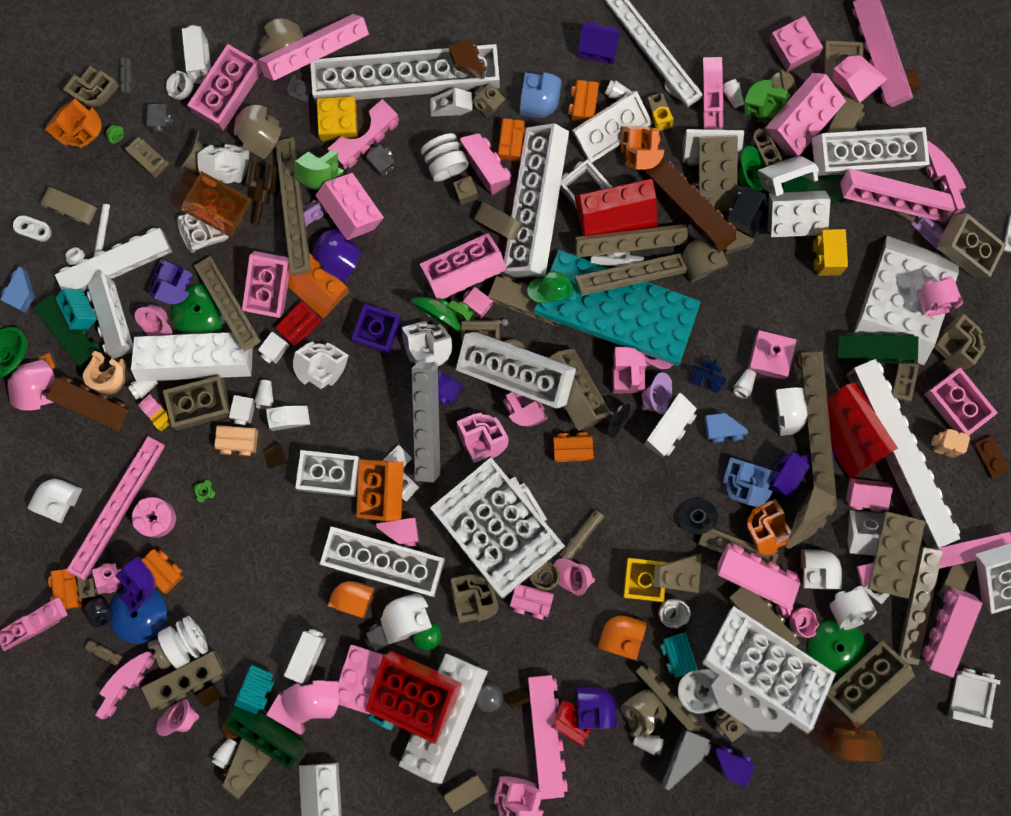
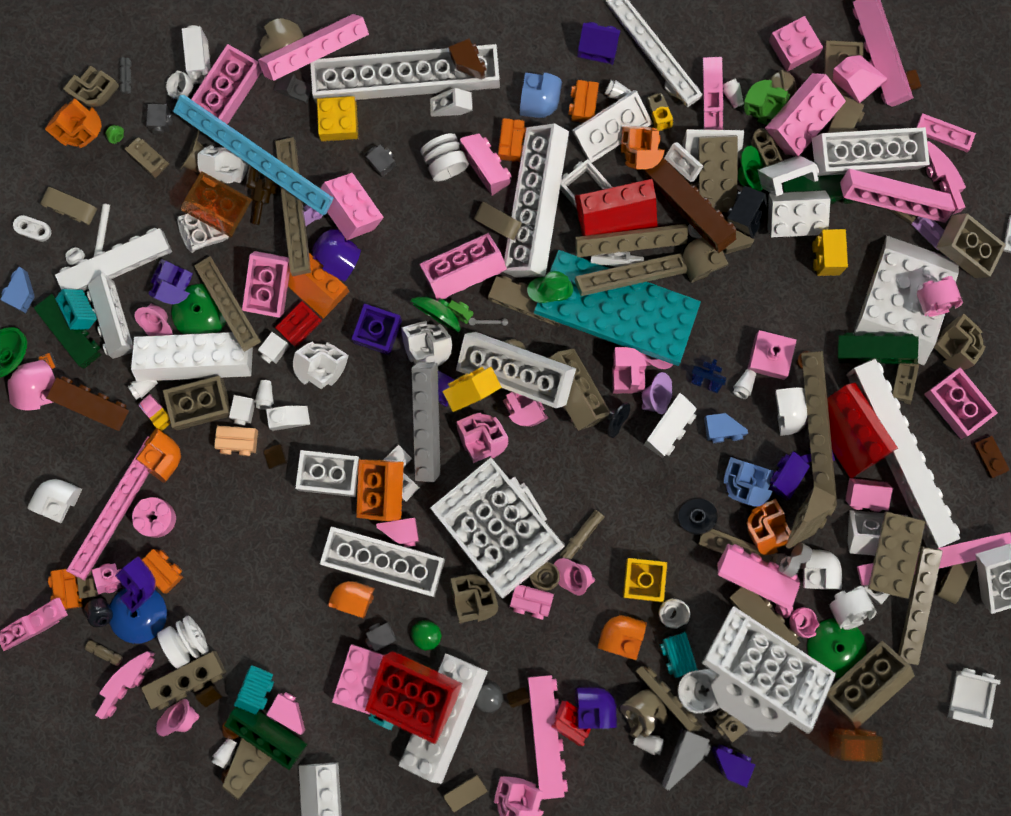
(107, 381): light nougat piece -> none
(159, 655): dark tan hair -> none
(160, 455): none -> orange brick
(198, 488): bright green plate -> none
(253, 154): none -> medium azure plate
(257, 130): dark tan brick -> none
(305, 656): white window -> none
(311, 700): bright pink brick -> none
(315, 171): bright green brick -> none
(382, 119): bright pink arch -> none
(405, 617): white brick -> none
(465, 190): dark tan brick -> none
(471, 388): none -> yellow brick
(477, 302): bright pink brick -> none
(488, 99): dark tan brick -> none
(489, 329): dark tan hinge -> none
(573, 448): orange brick -> none
(679, 575): dark tan wing -> none
(683, 162): none -> white plate
(800, 554): none -> light grey piece
(946, 133): none -> bright pink plate
(950, 443): light nougat brick -> none
(951, 631): bright pink brick -> none

